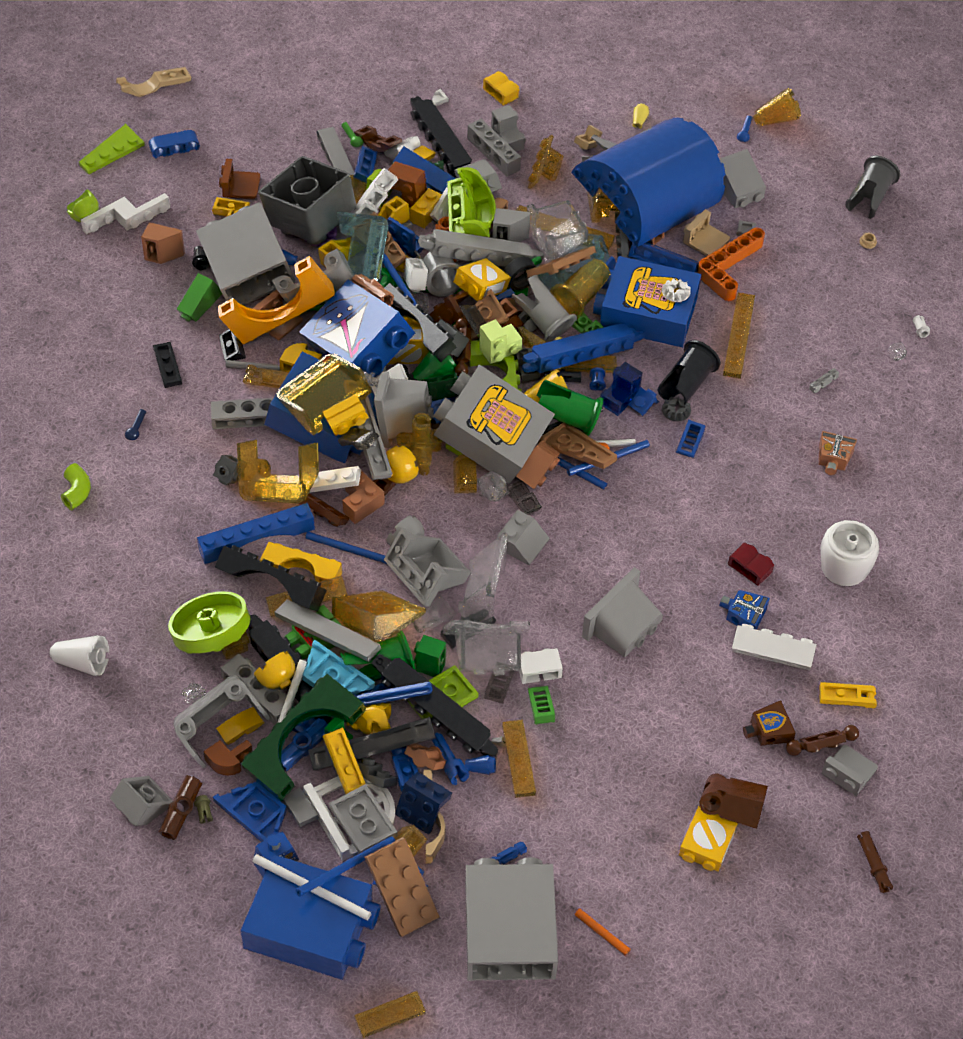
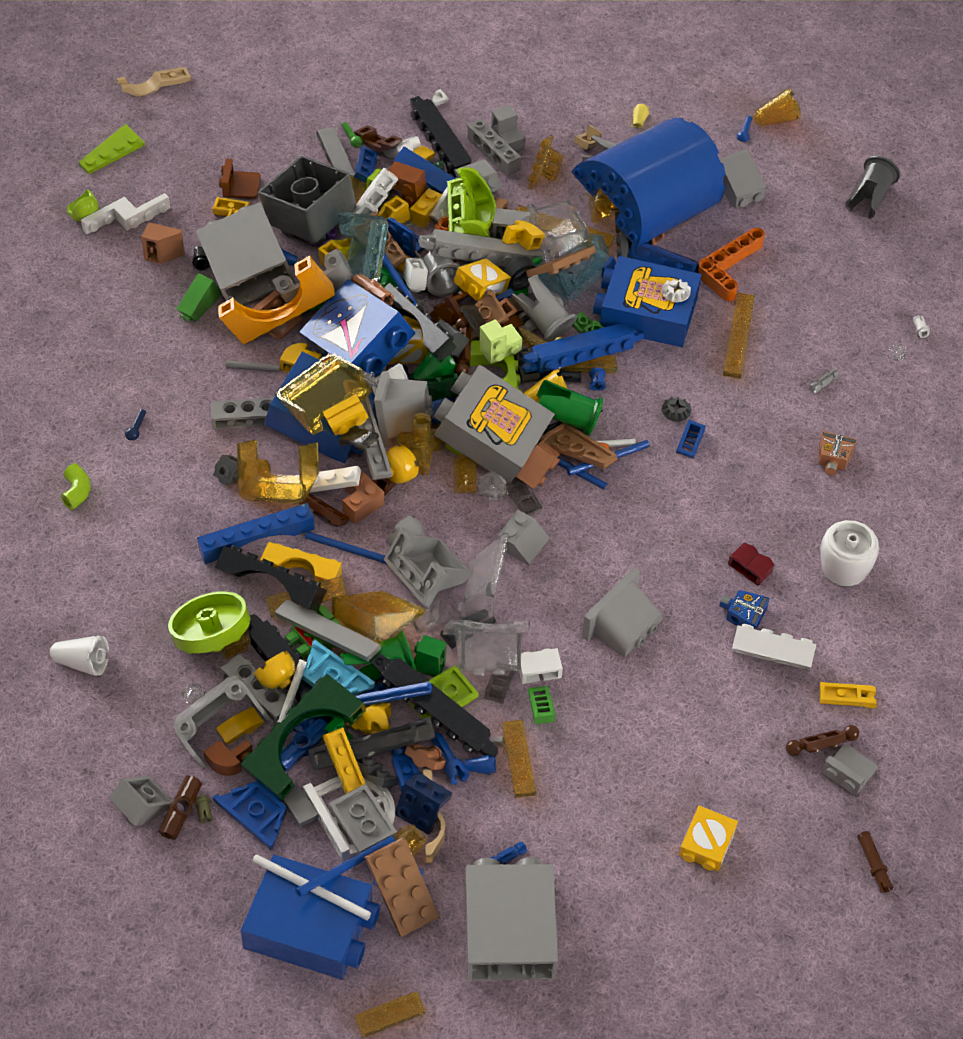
(167, 364): black tile -> none
(173, 143): blue beam -> none
(231, 346): black slope -> none
(265, 378): clear yellow plate -> none
(277, 845): blue torso -> none
(501, 88): yellow brick -> none
(525, 234): none -> yellow brick
(581, 287): clear yellow piece -> none
(604, 933): orange bar -> none
(624, 387): clear blue brick -> none
(643, 400): blue bracket -> none
(689, 371): black piece -> none
(703, 236): tan bracket -> none
(733, 799): reddish brown piece -> none
(744, 226): light grey tile -> none
(770, 725): reddish brown torso -> none
(868, 240): tan plate -> none

